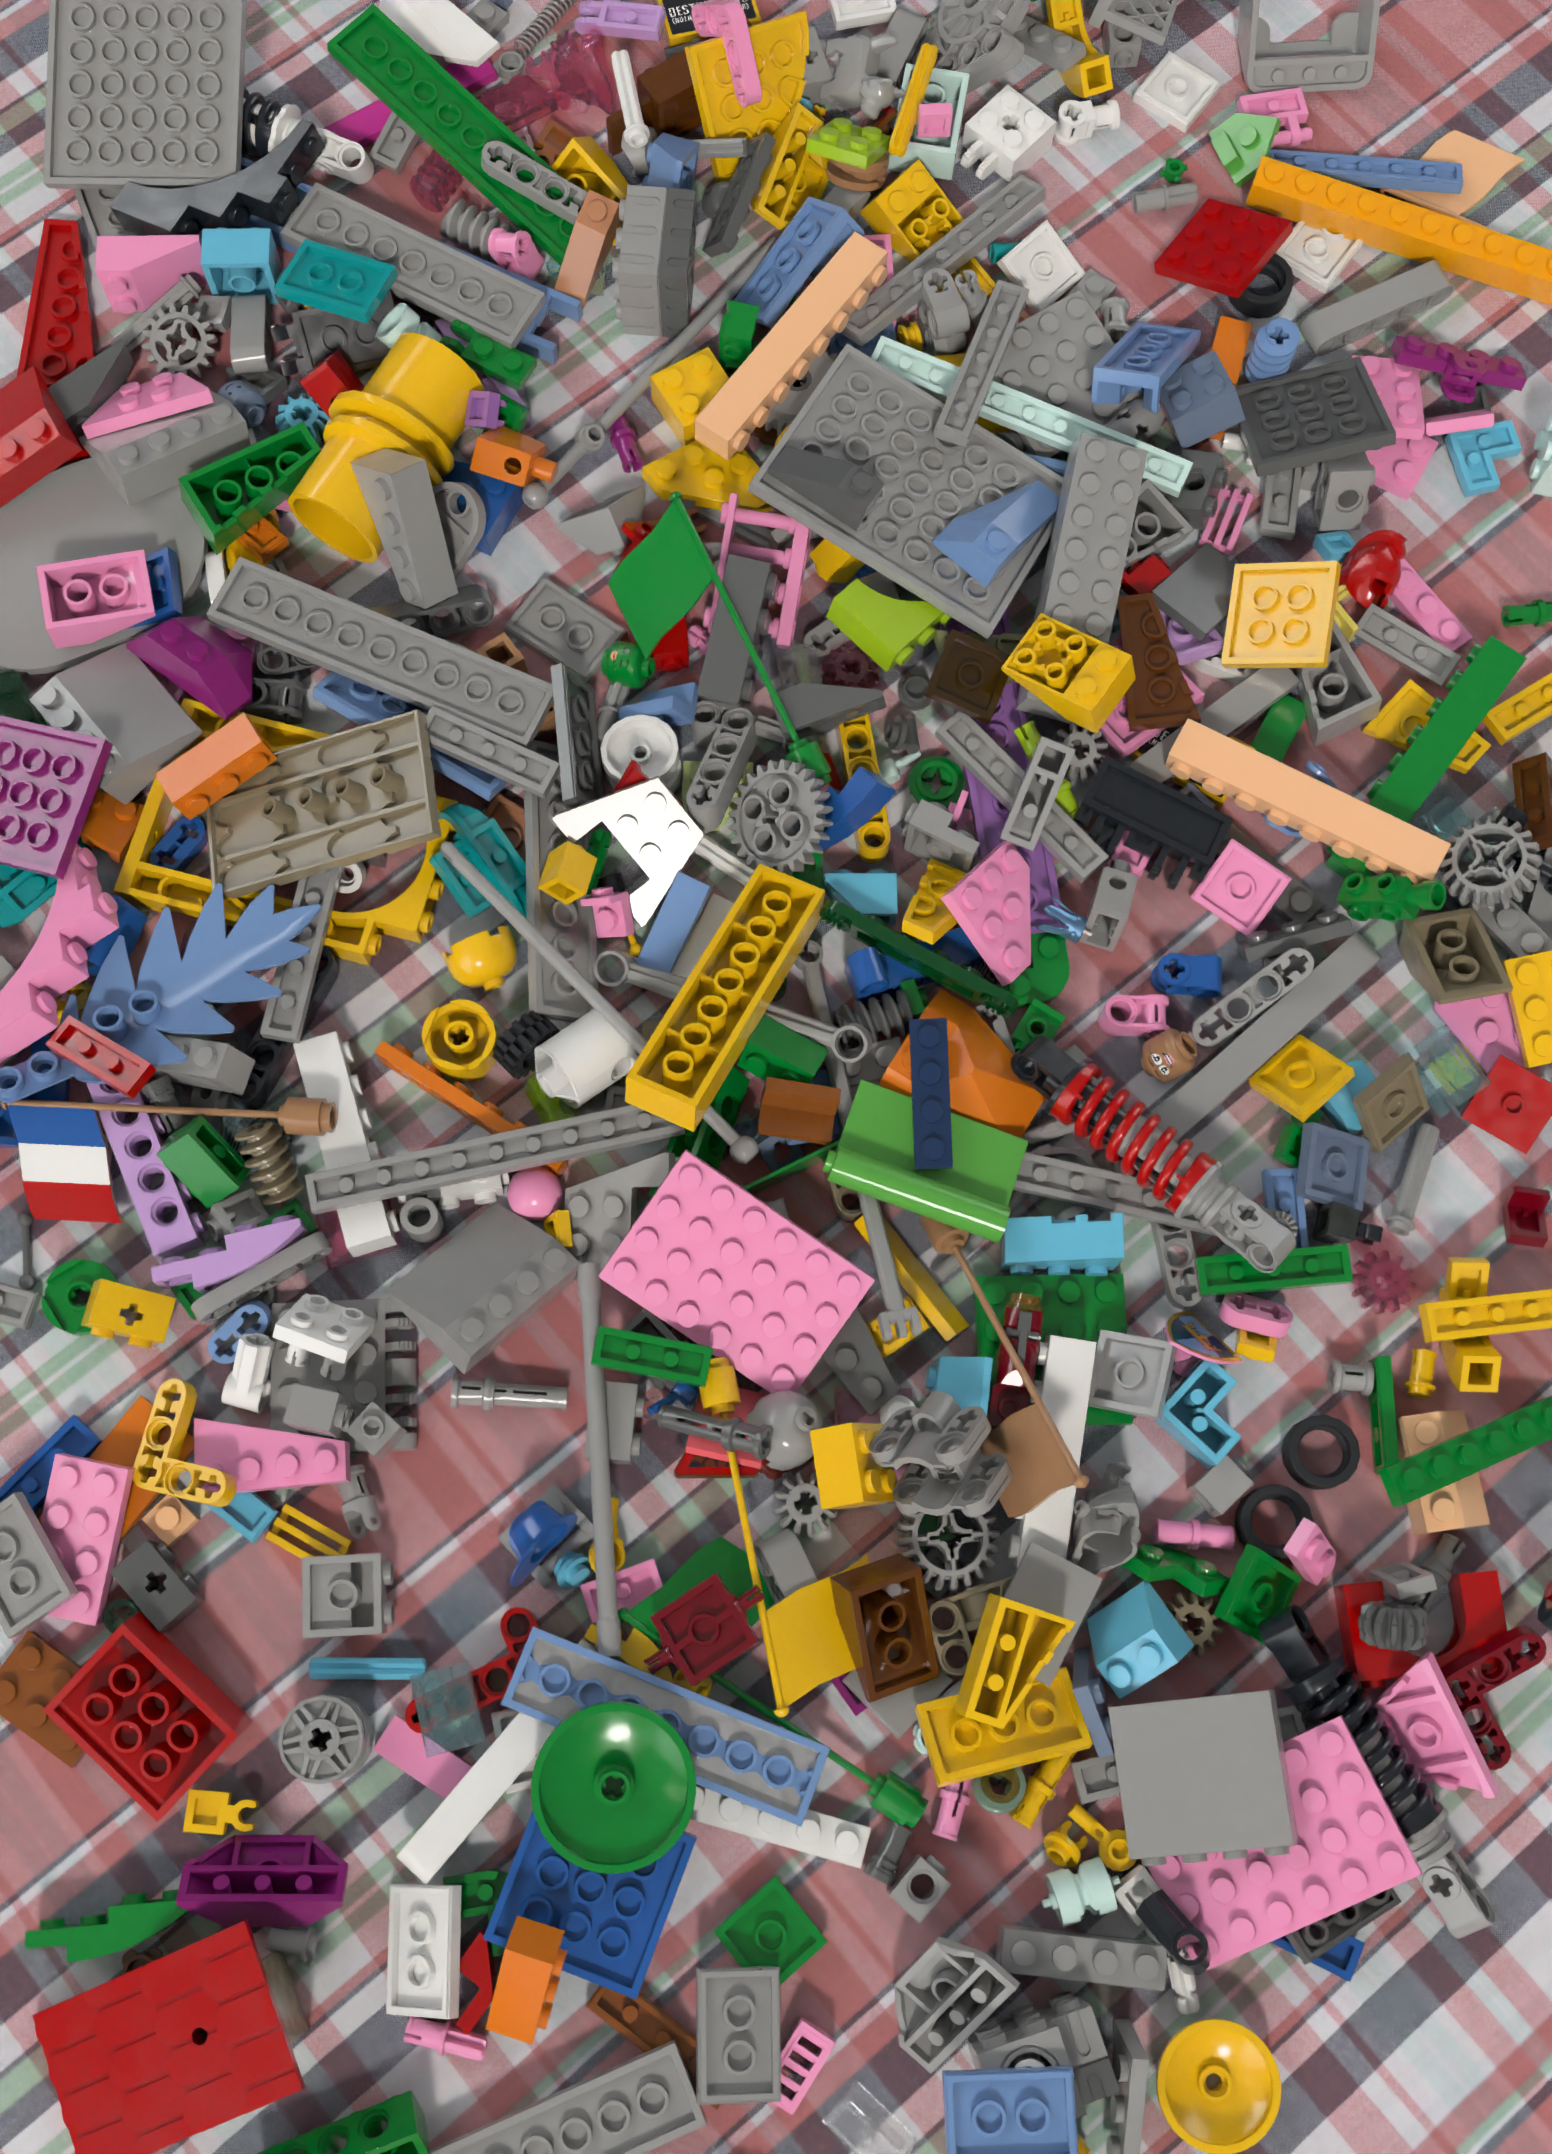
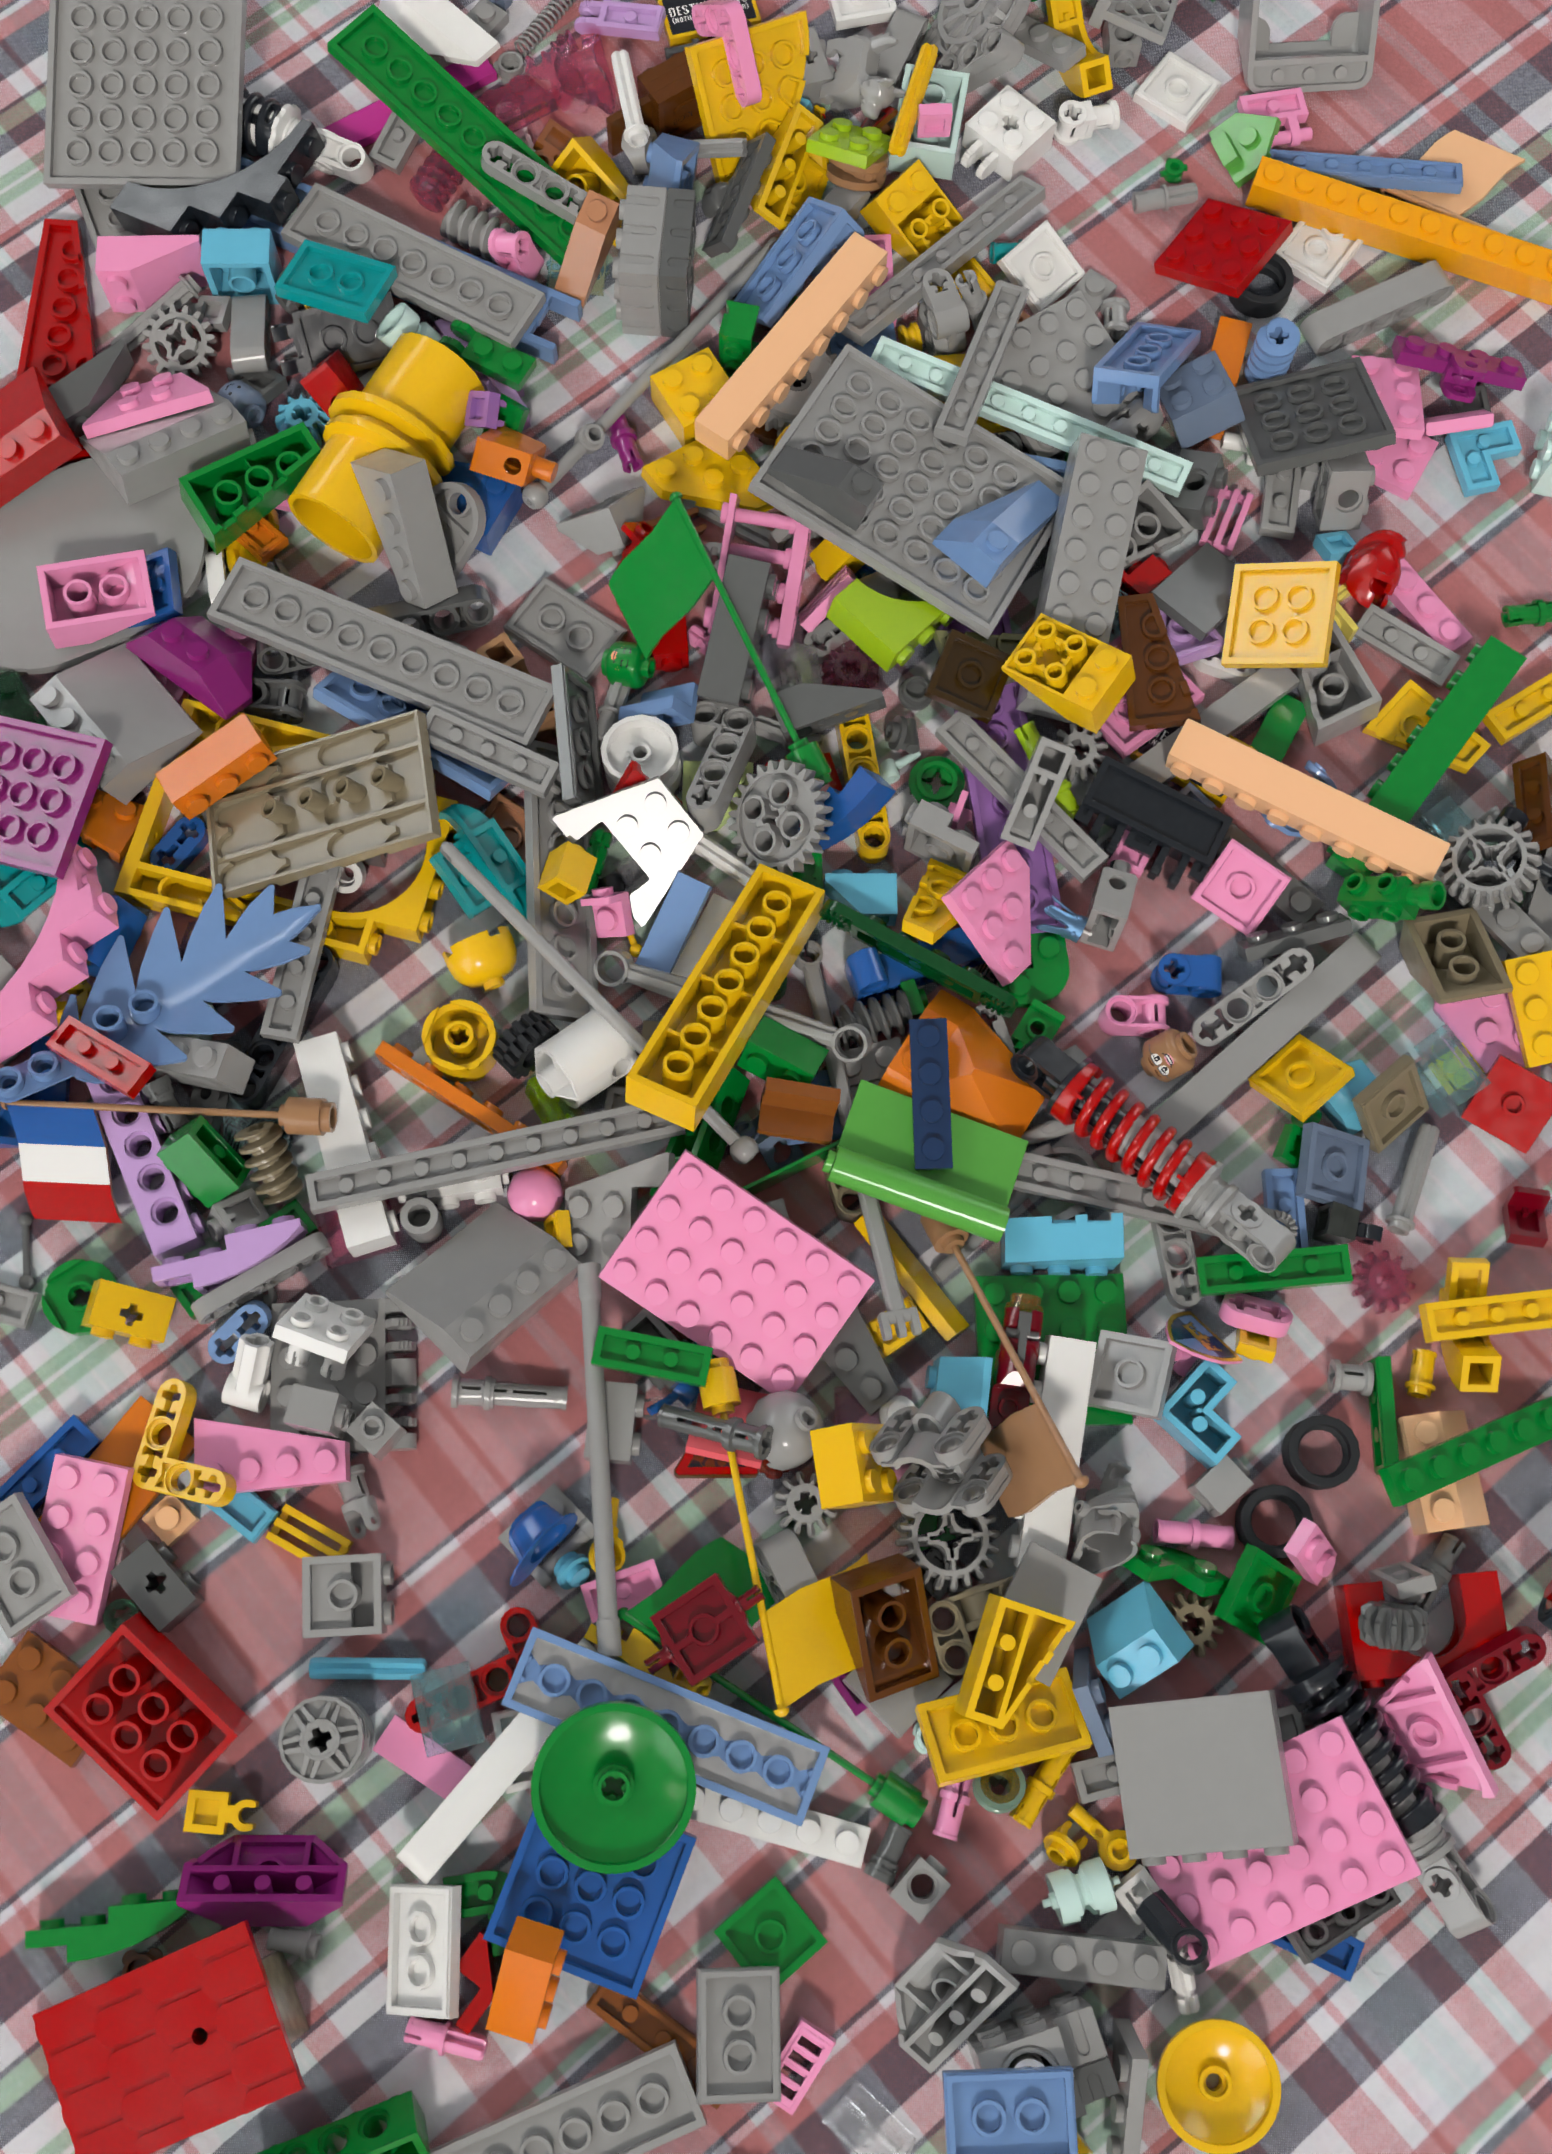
(818, 607): none -> bright pink tile

